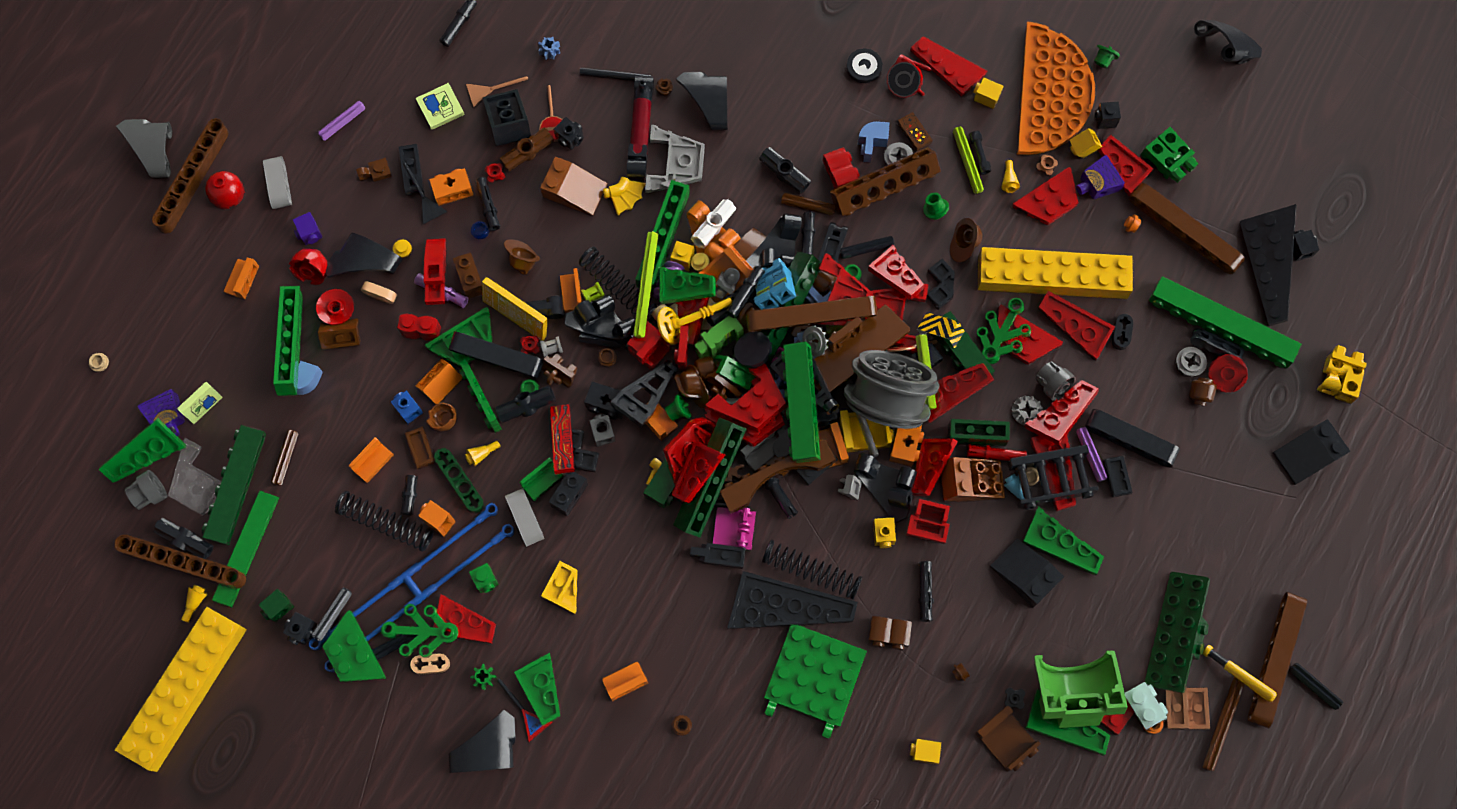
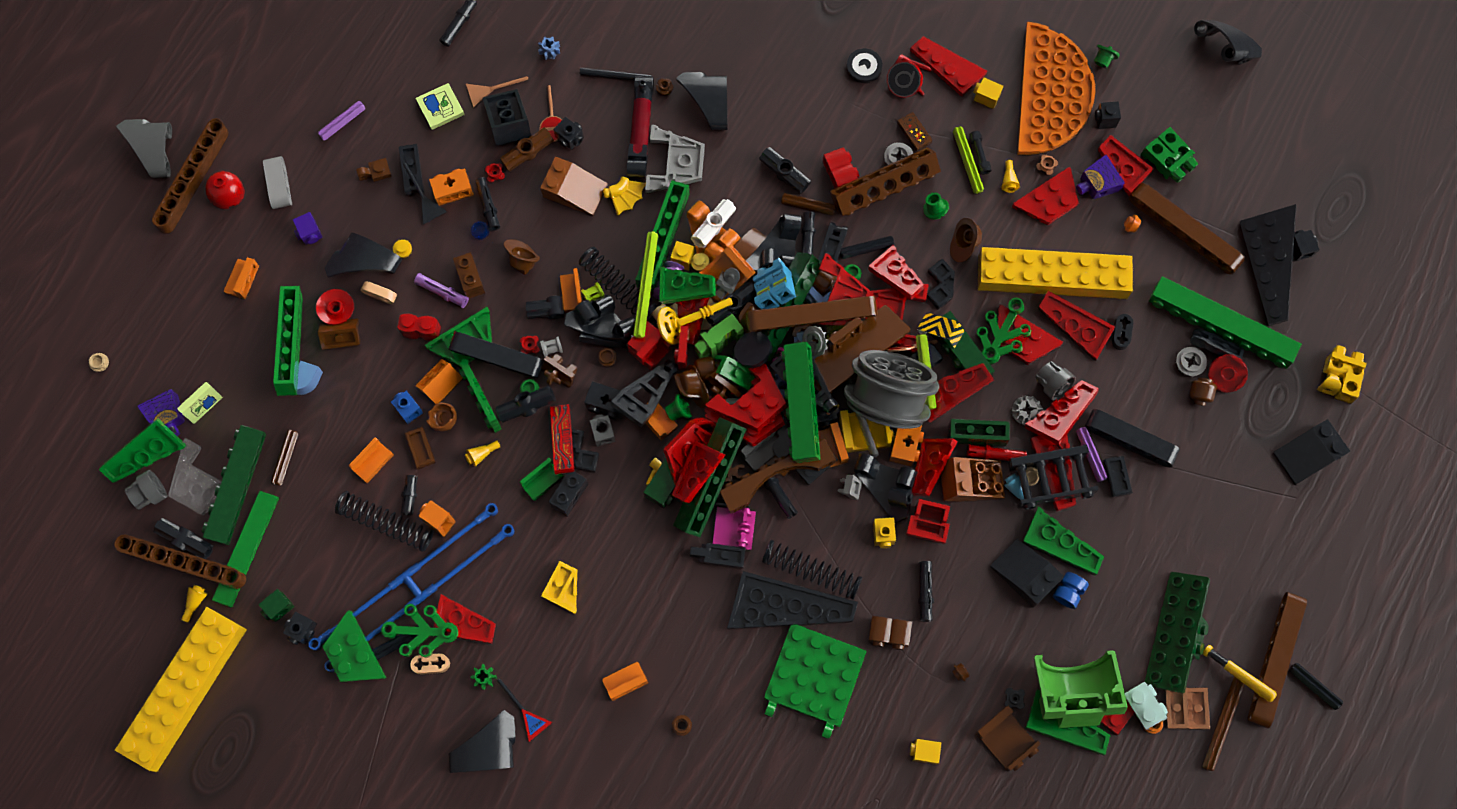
(309, 265): red cylinder -> none
(331, 614): axle -> none
(435, 271): red slope -> none
(459, 480): dark green beam -> none
(484, 578): green brick -> none
(514, 309): yellow tile -> none
(524, 517): light grey beam -> none
(540, 688): green wing -> none
(749, 284): black pin -> none
(873, 135): medium blue brick -> none
(1070, 591): none -> blue wheel
(1085, 143): yellow brick -> none

